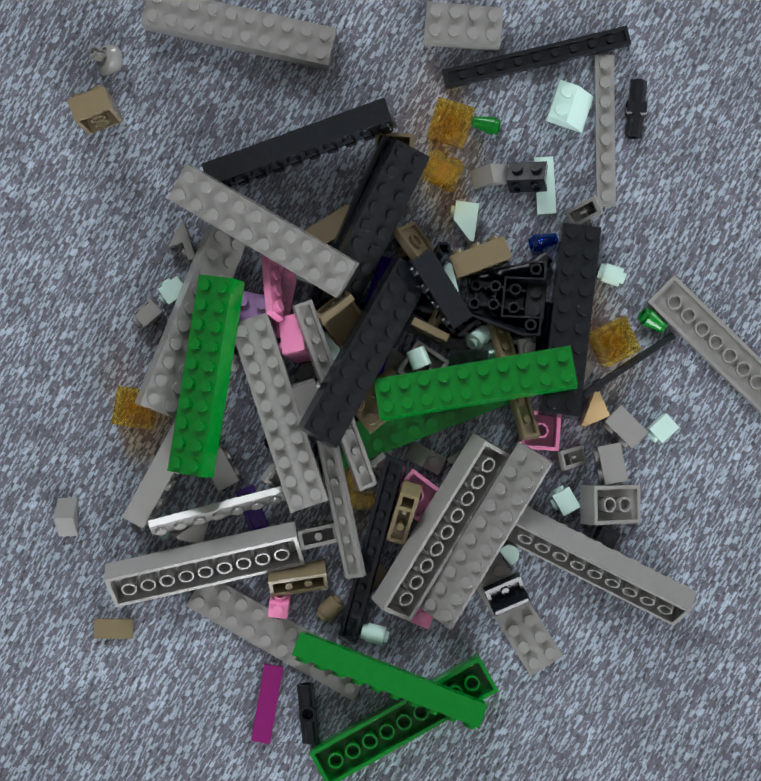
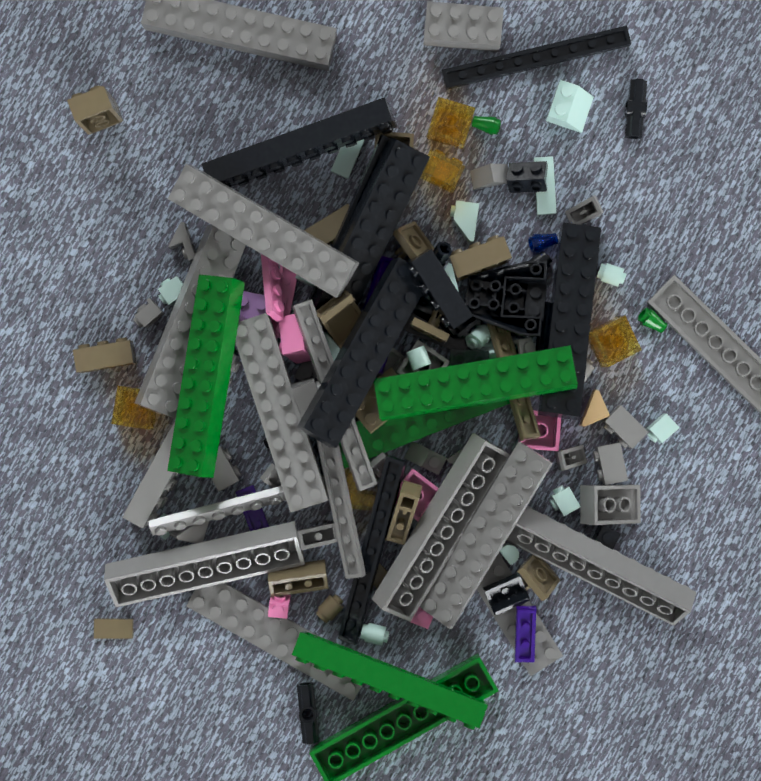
(66, 516): light grey slope -> none
(104, 355): none -> dark tan brick
(108, 58): light grey piece -> none
(267, 703): magenta tile -> none
(346, 160): none -> light aqua tile
(525, 634): none -> dark purple tile
(538, 577): none -> dark tan tile
(599, 384): black bar -> none
(604, 130): light grey plate -> none

